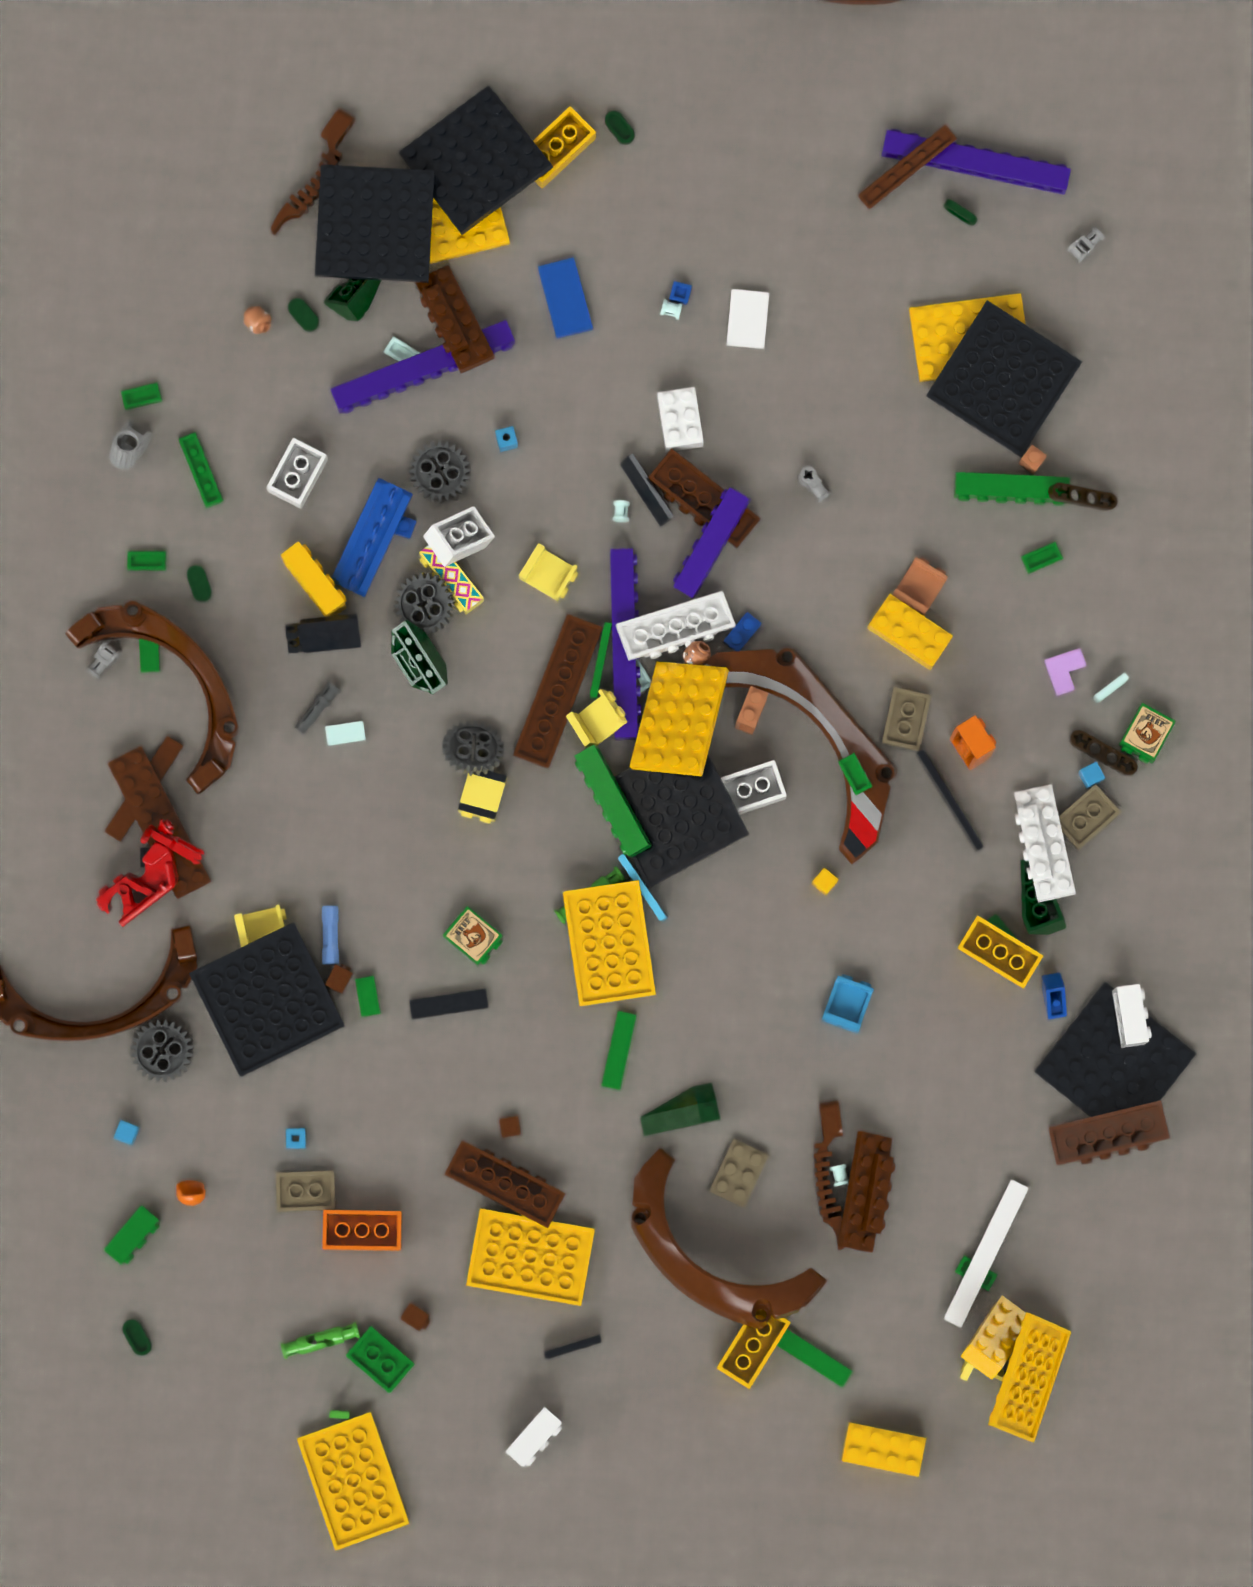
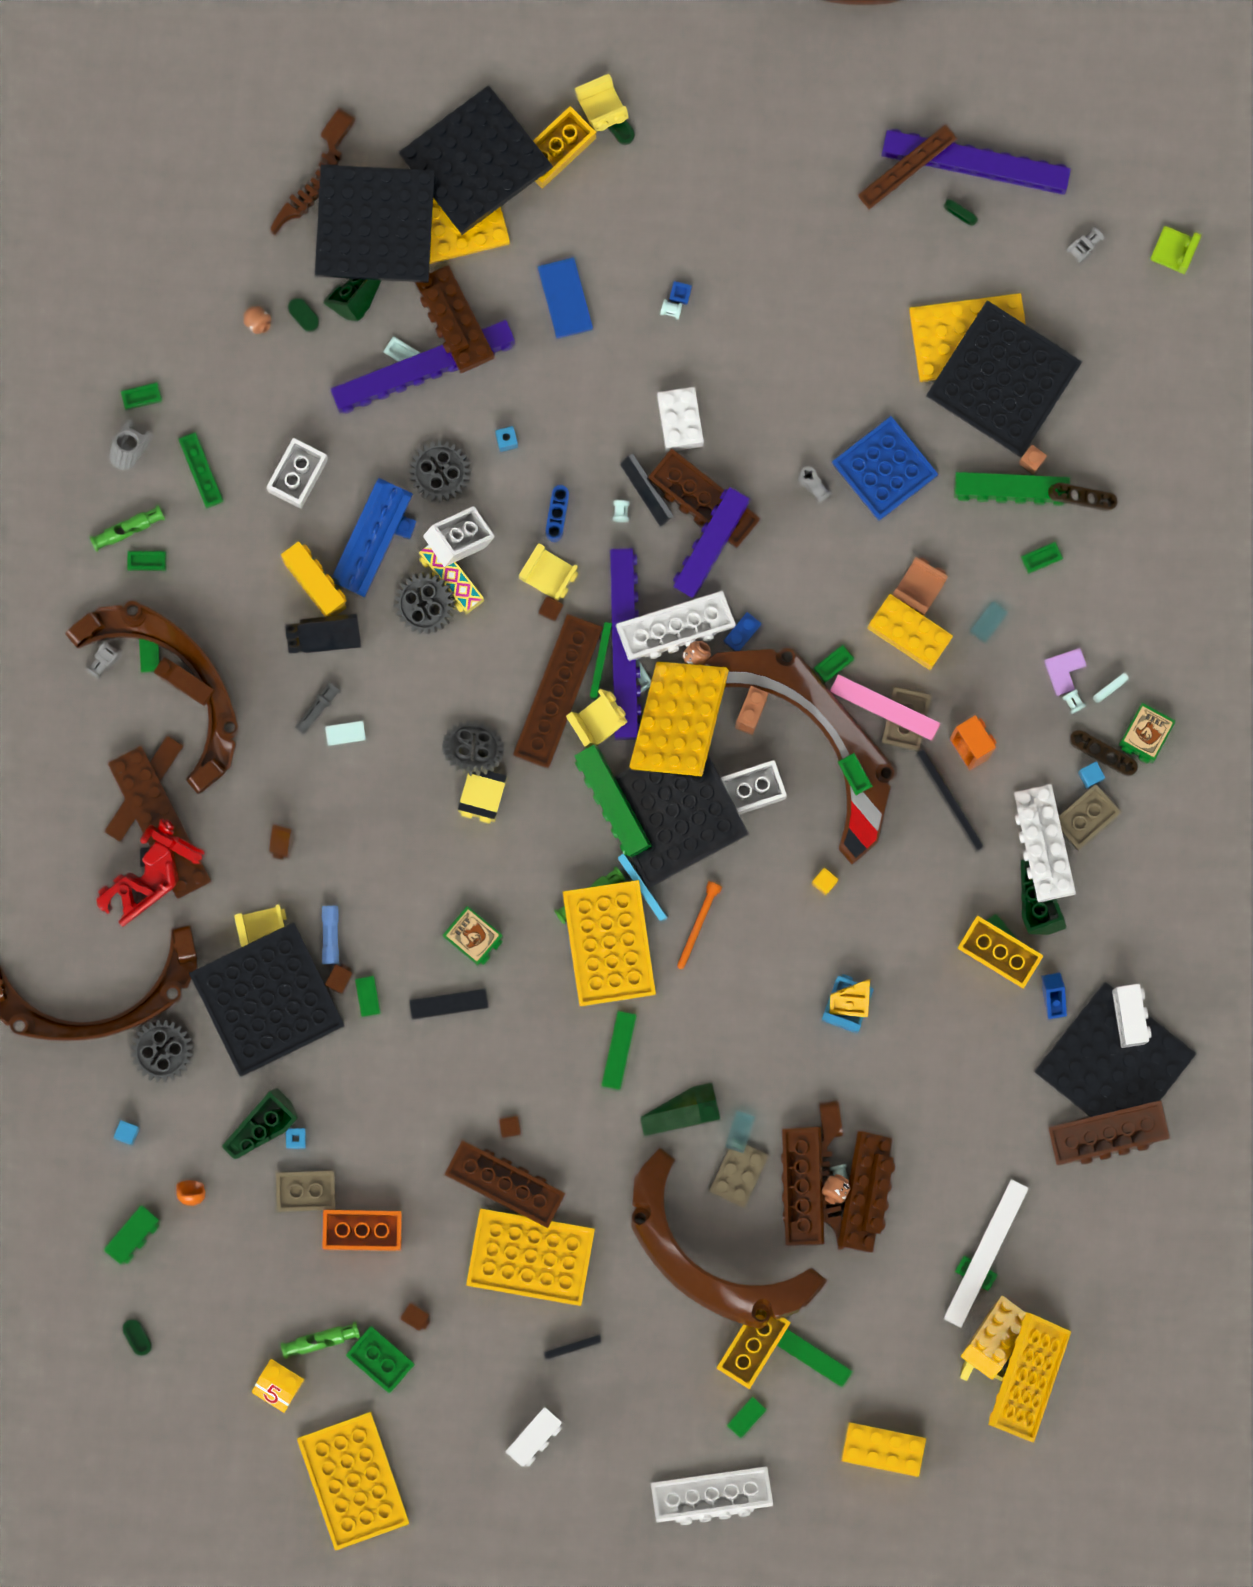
(135, 524): none -> bright green piece
(183, 681): none -> reddish brown slope
(199, 584): dark green tile -> none
(267, 1120): none -> dark green wedge
(278, 1385): none -> yellow slope
(281, 842): none -> reddish brown slope
(339, 1414): bright green tile -> none
(418, 658): dark green wedge -> none
(550, 609): none -> reddish brown tile
(557, 504): none -> blue beam
(601, 103): none -> light yellow panel
(712, 891): none -> orange piece
(712, 1496): none -> white plate
(740, 1132): none -> clear light blue tile
(746, 1417): none -> green tile
(747, 319): white tile -> none
(802, 1186): none -> reddish brown plate
(834, 663): none -> green tile
(836, 1189): none -> nougat head
(851, 1000): none -> yellow wing
(884, 468): none -> blue plate
(885, 707): none -> bright pink tile
(988, 622): none -> clear light blue tile
(1074, 695): none -> light aqua bush
(1175, 249): none -> lime bracket

